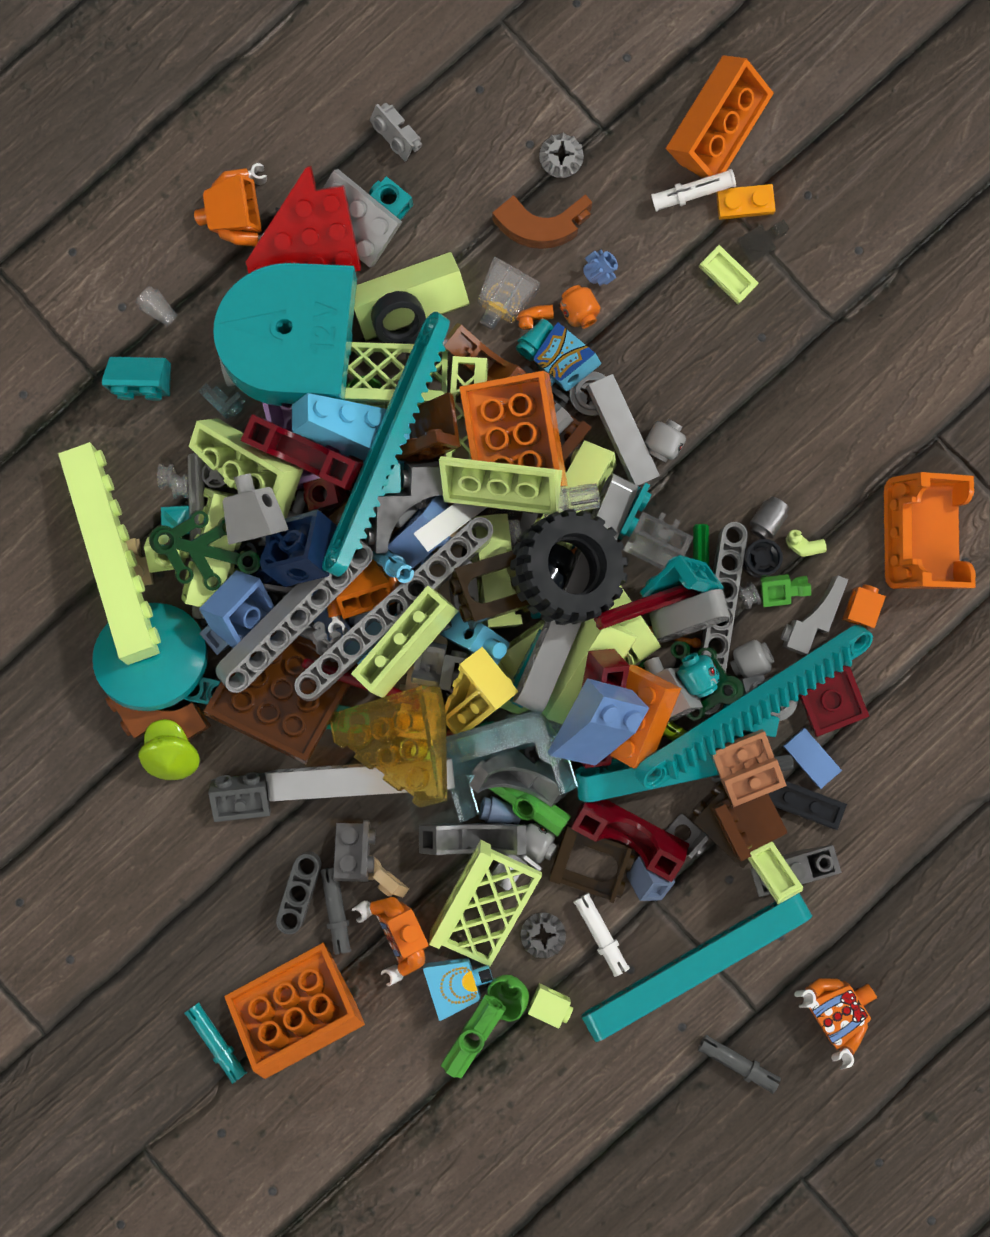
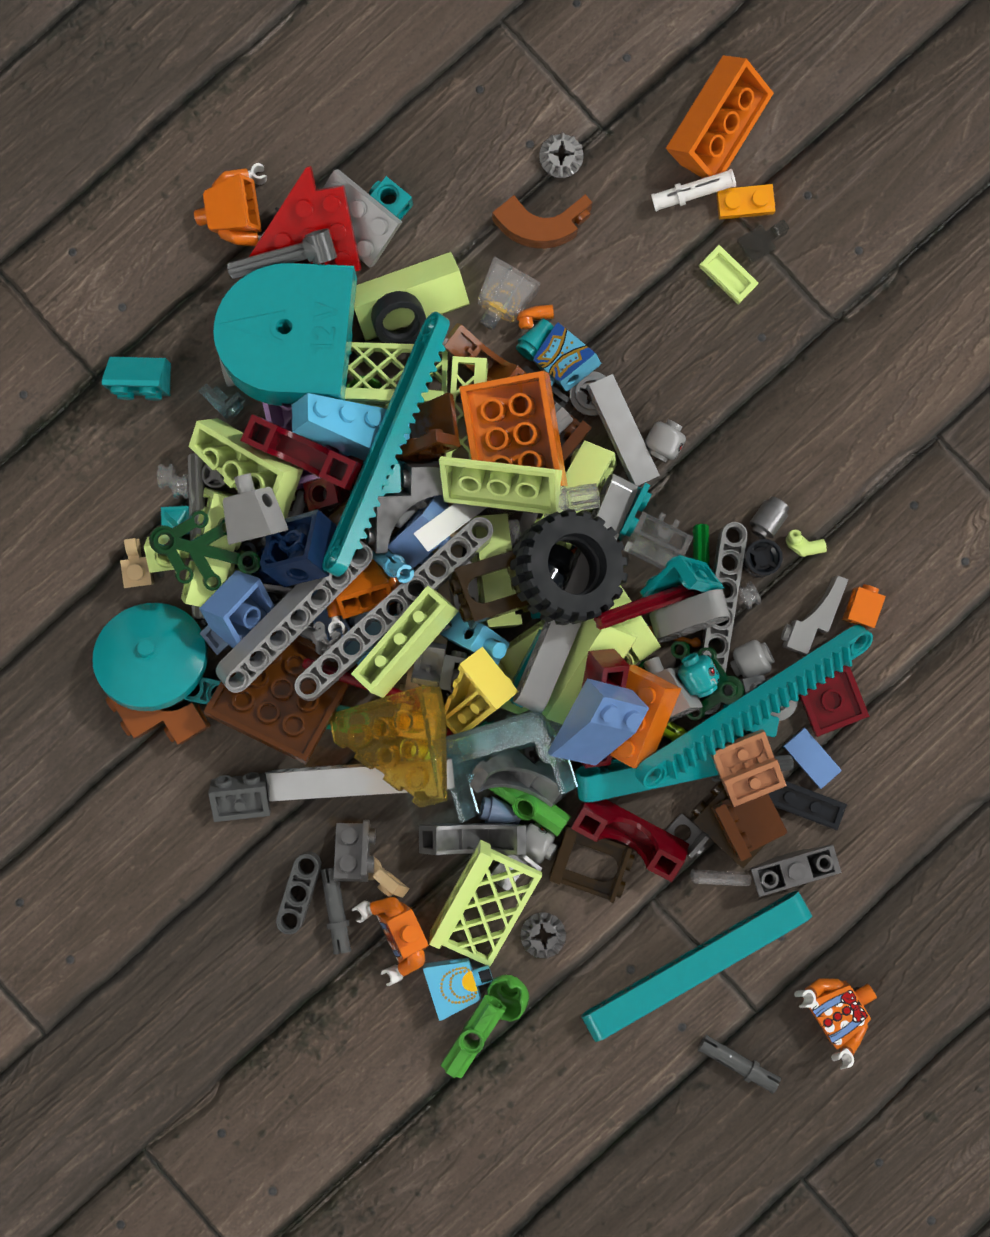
(109, 553): yellowish green brick -> none
(156, 306): clear cone -> none
(168, 752): lime piece -> none
(221, 1051): teal pin -> none
(293, 1011): orange slope -> none
(315, 247): none -> dark grey axle
(387, 122): light grey hinge -> none
(550, 1006): yellowish green brick -> none
(579, 306): orange head -> none
(600, 267): medium blue gear -> none
(601, 934): white pin -> none
(647, 884): sand blue panel -> none
(720, 877): none -> clear tile
(775, 872): yellowish green tile -> none
(779, 589): bright green plate -> none
(924, 531): orange windscreen -> none

